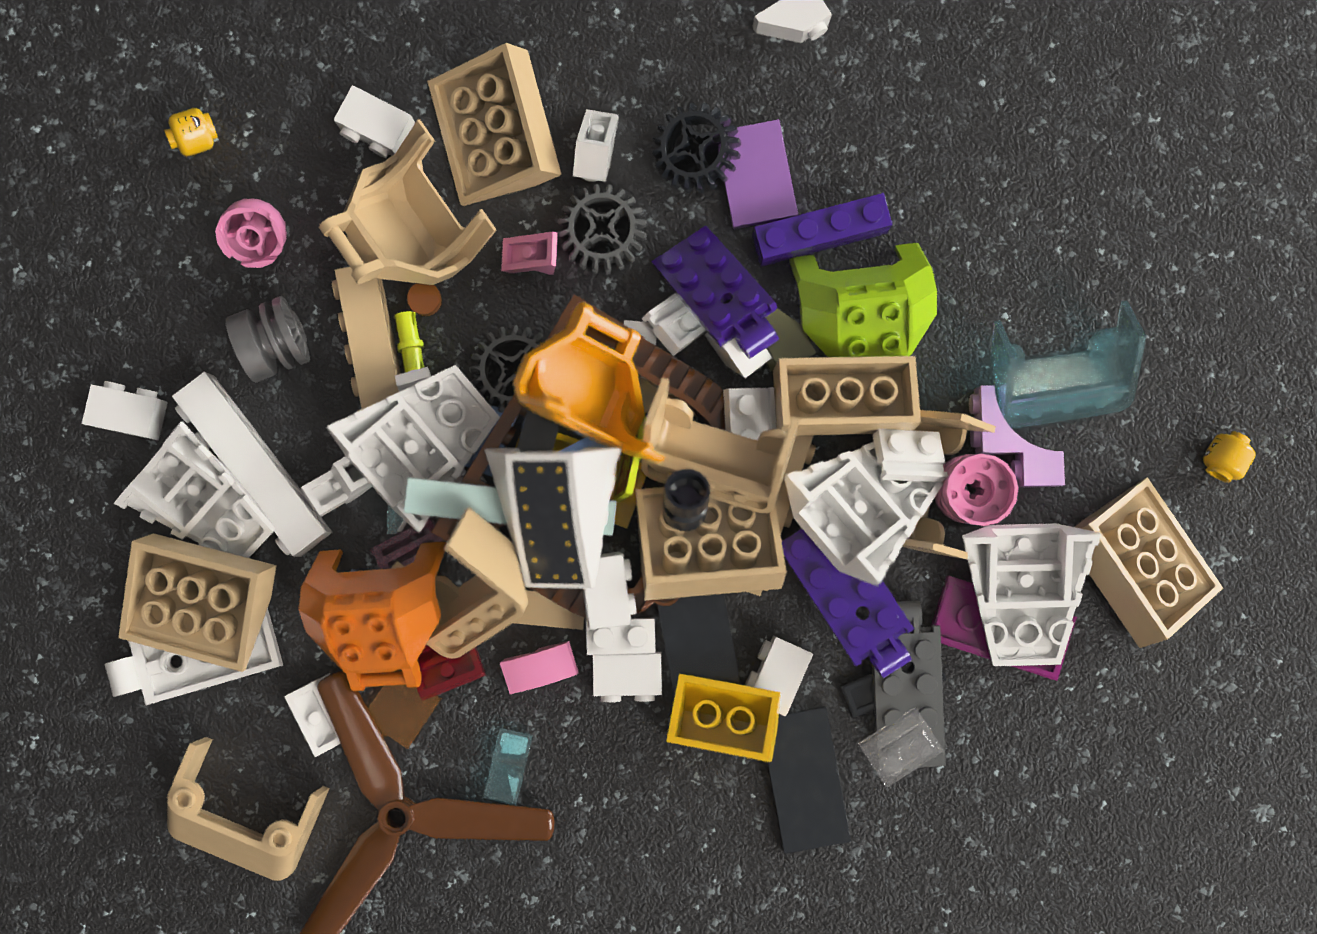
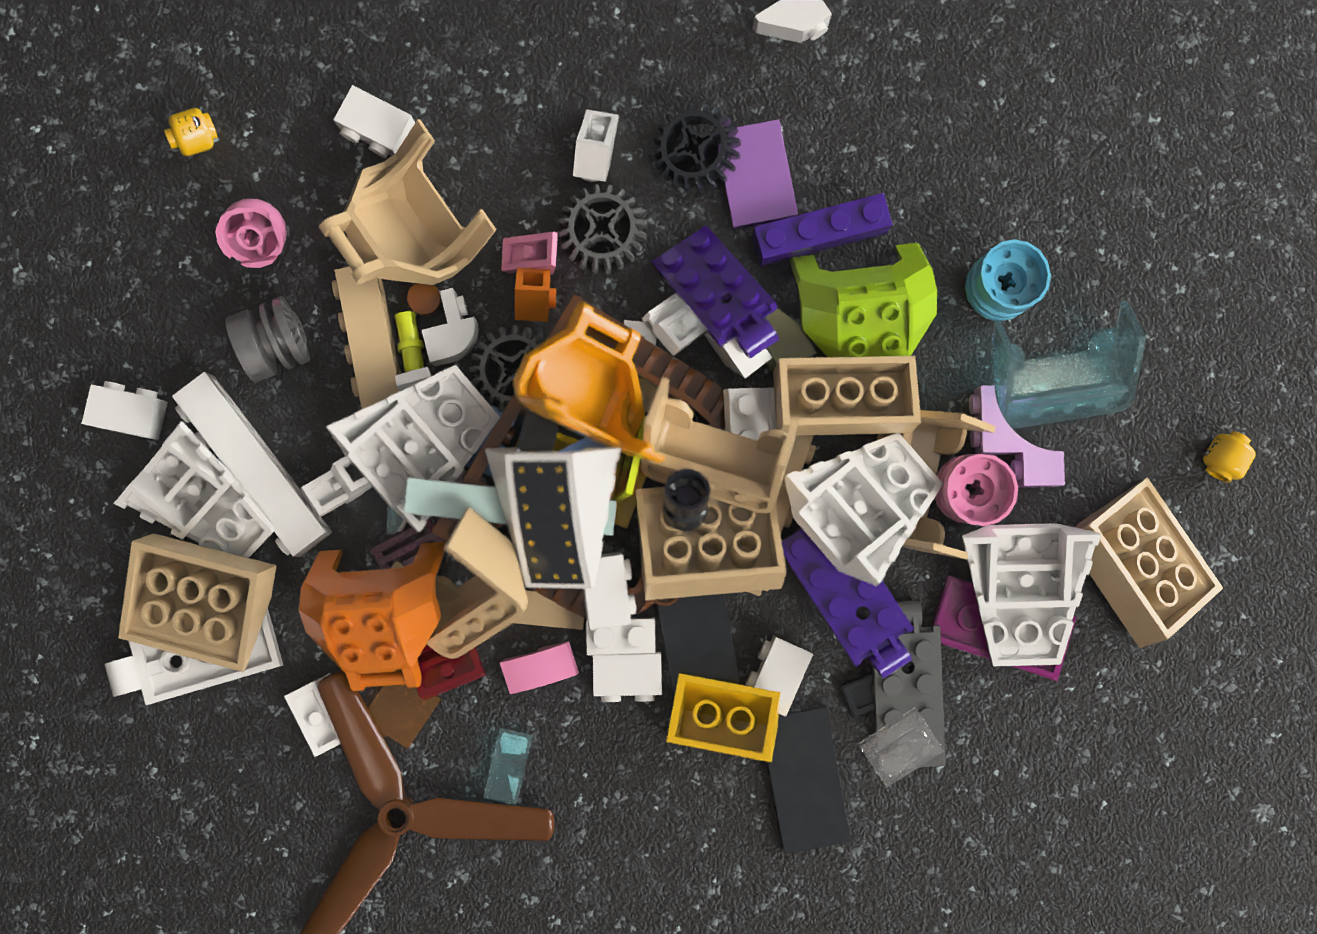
(270, 855): tan windscreen -> none
(457, 337): none -> white brick
(494, 125): tan slope -> none
(533, 294): none -> orange brick
(909, 455): white plate -> none
(1024, 277): none -> medium azure wheel

